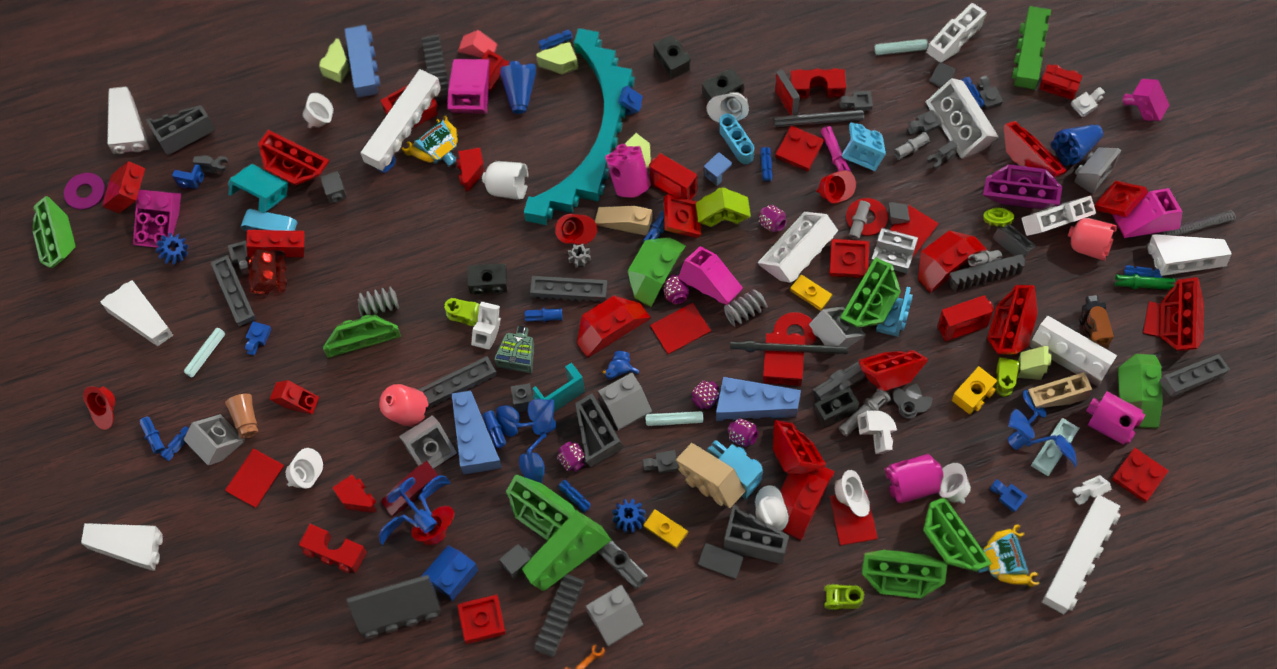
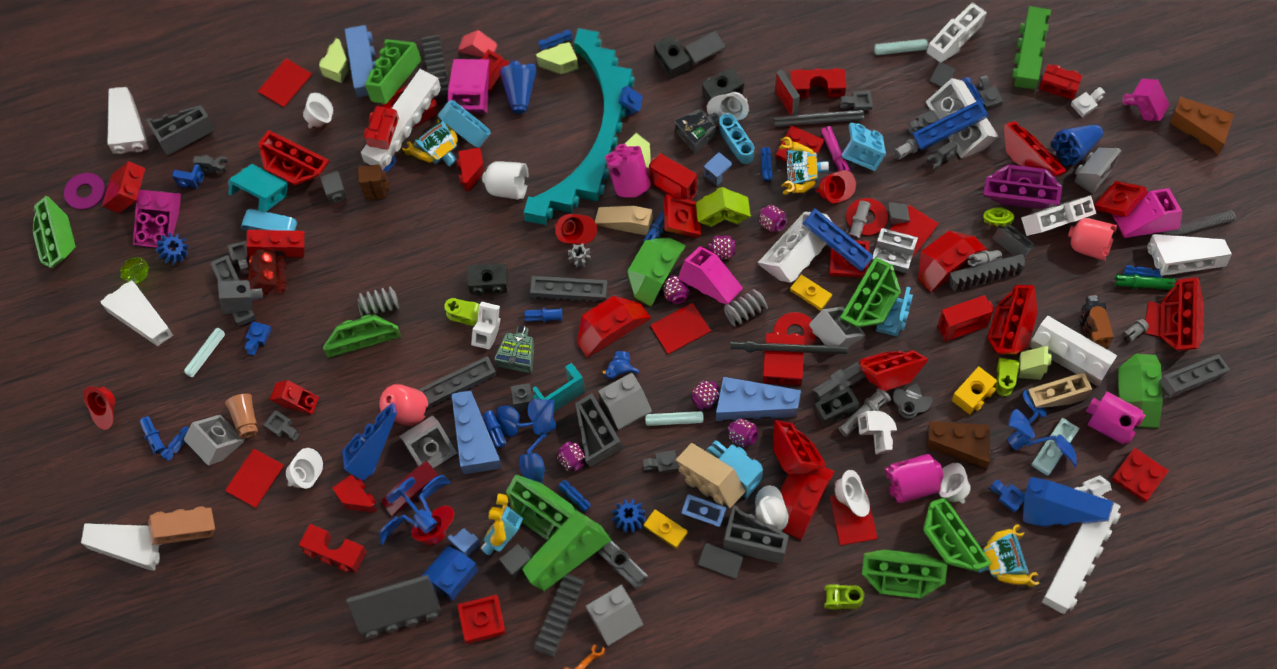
(134, 269): none -> clear neon green hair
(181, 525): none -> nougat brick
(237, 296): none -> dark grey torso
(280, 425): none -> dark grey plate
(285, 82): none -> red window
(364, 449): none -> blue wedge
(373, 182): none -> reddish brown brick
(381, 127): none -> red brick
(391, 69): none -> bright green wedge
(464, 123): none -> medium azure beam
(464, 542): none -> medium blue panel
(503, 528): none -> torso
(696, 129): none -> torso
(704, 47): none -> dark grey hinge
(704, 510): none -> medium blue brick
(722, 246): none -> magenta head
(801, 167): none -> torso
(837, 239): none -> blue tile
(950, 125): none -> blue tile
(961, 441): none -> reddish brown wedge
(1058, 504): none -> blue wedge
(1139, 327): none -> light grey pin
(1203, 122): none -> dark orange wedge

